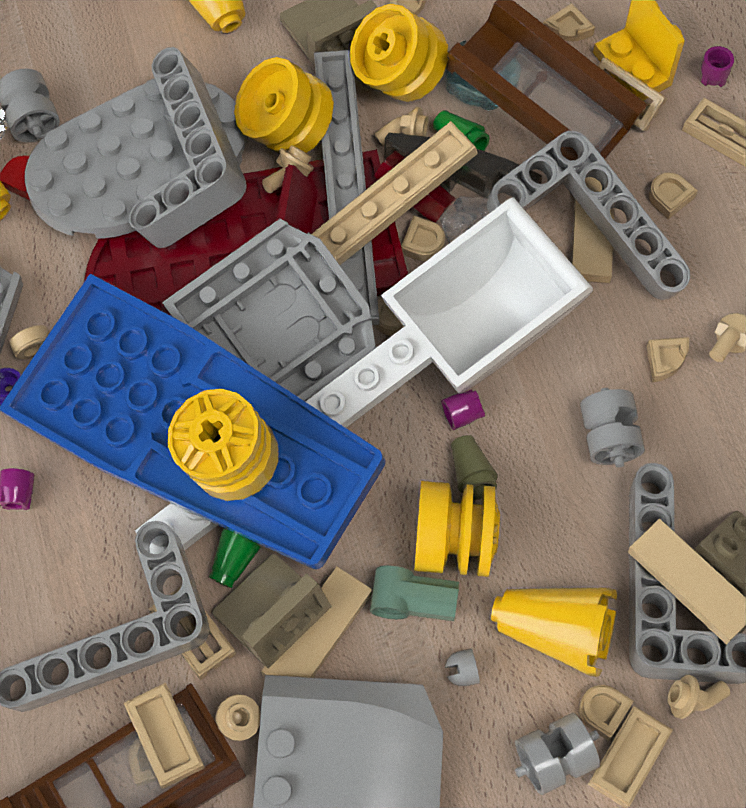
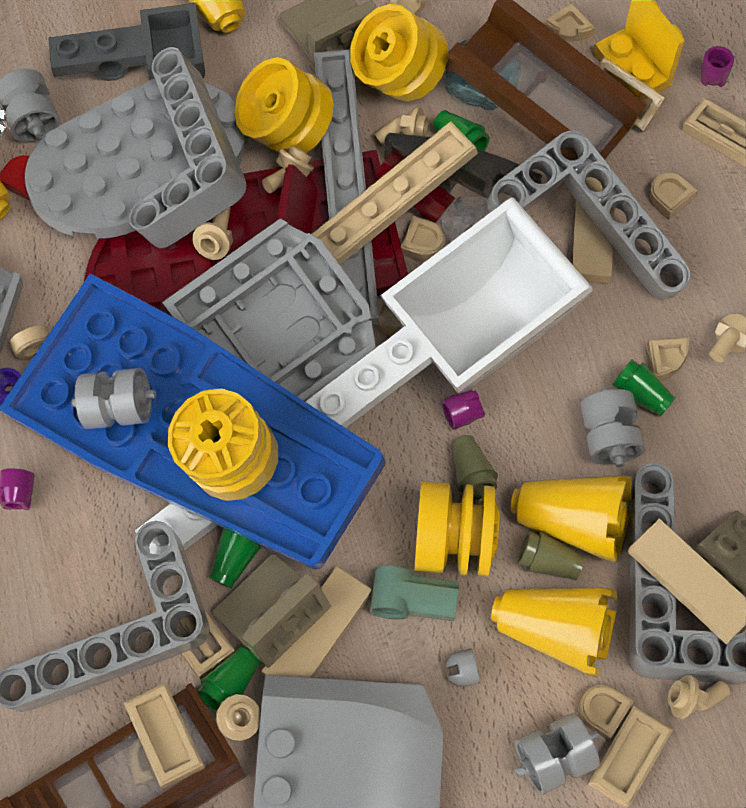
(114, 50): none -> dark grey plate
(119, 398): none -> light grey wheel
(213, 238): none -> tan plate
(228, 678): none -> green cone
(549, 557): none -> olive cone
(578, 511): none -> yellow cone
(645, 386): none -> green cone

